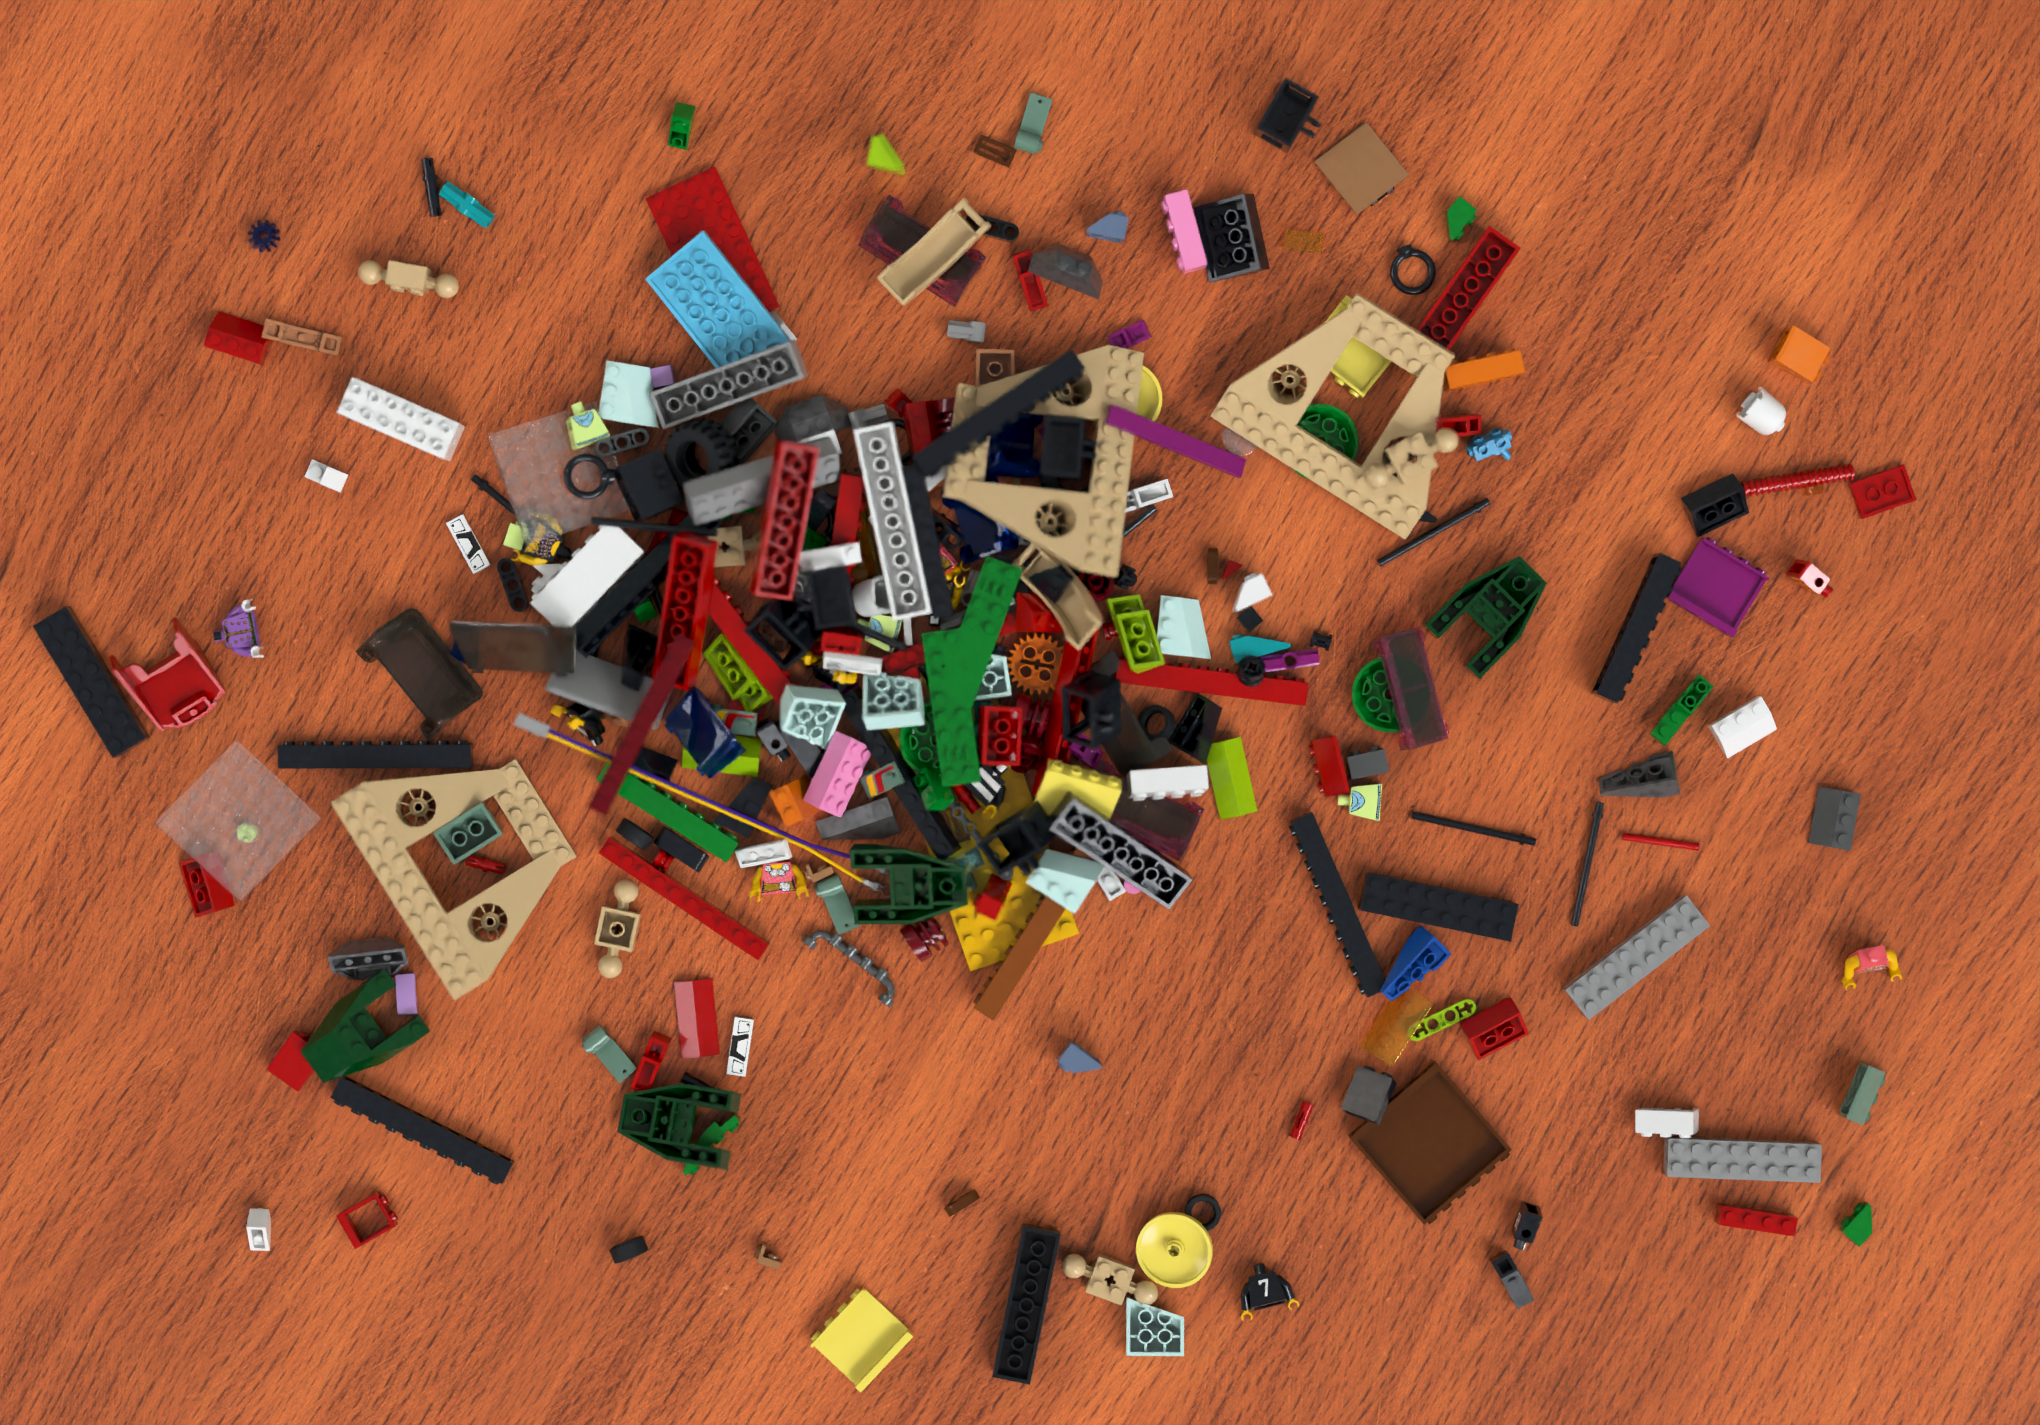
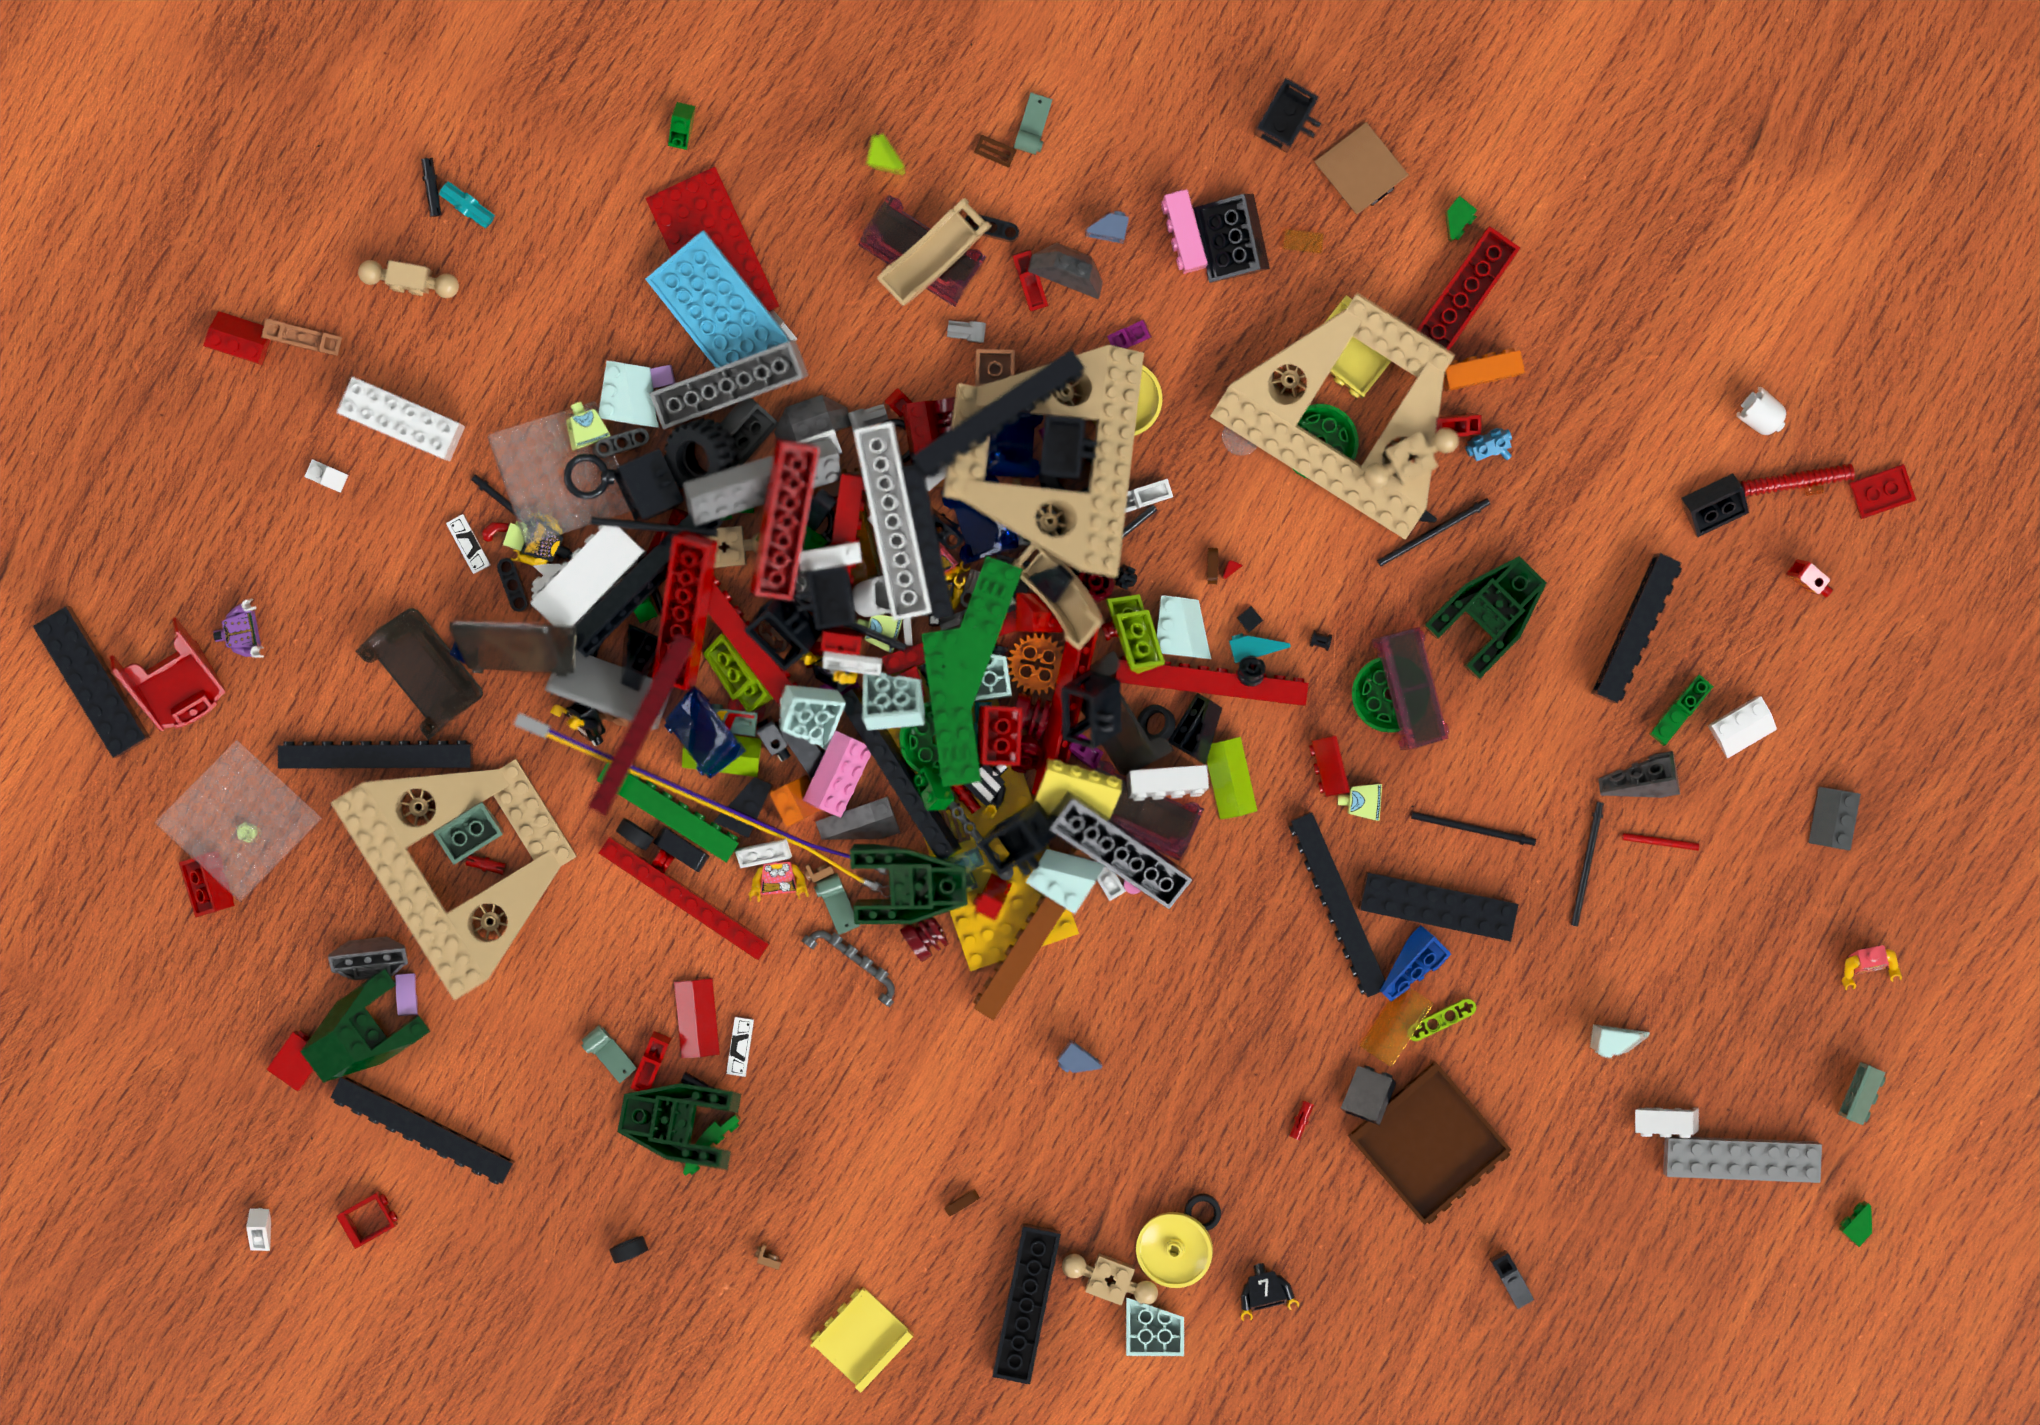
(262, 229): clear blue gear -> none
(492, 529): none -> red arm
(610, 964): tan brick -> none
(656, 763): black slope -> none
(881, 780): sand green door -> none
(1175, 441): magenta tile -> none
(1251, 591): white slope -> none
(1302, 659): magenta piece -> none
(1367, 763): dark grey brick -> none
(1407, 252): black piece -> none
(1494, 1028): red slope -> none
(1526, 1224): black torso -> none
(1615, 1041): none -> light aqua wedge
(1636, 957): light grey brick -> none
(1717, 586): magenta panel -> none
(1756, 1219): red brick -> none
(1800, 354): orange slope -> none

